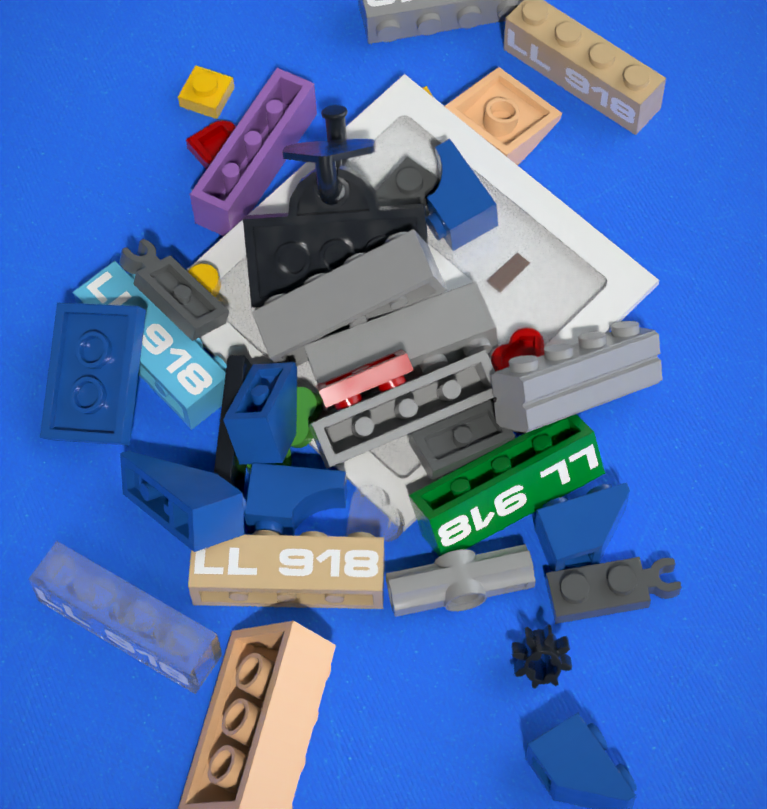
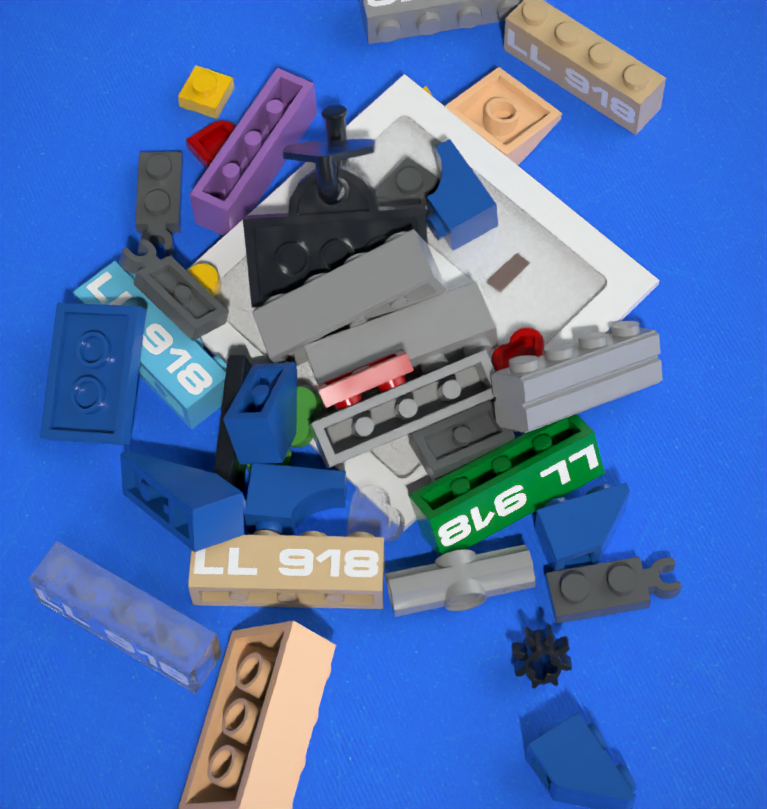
(159, 197): none -> dark grey plate

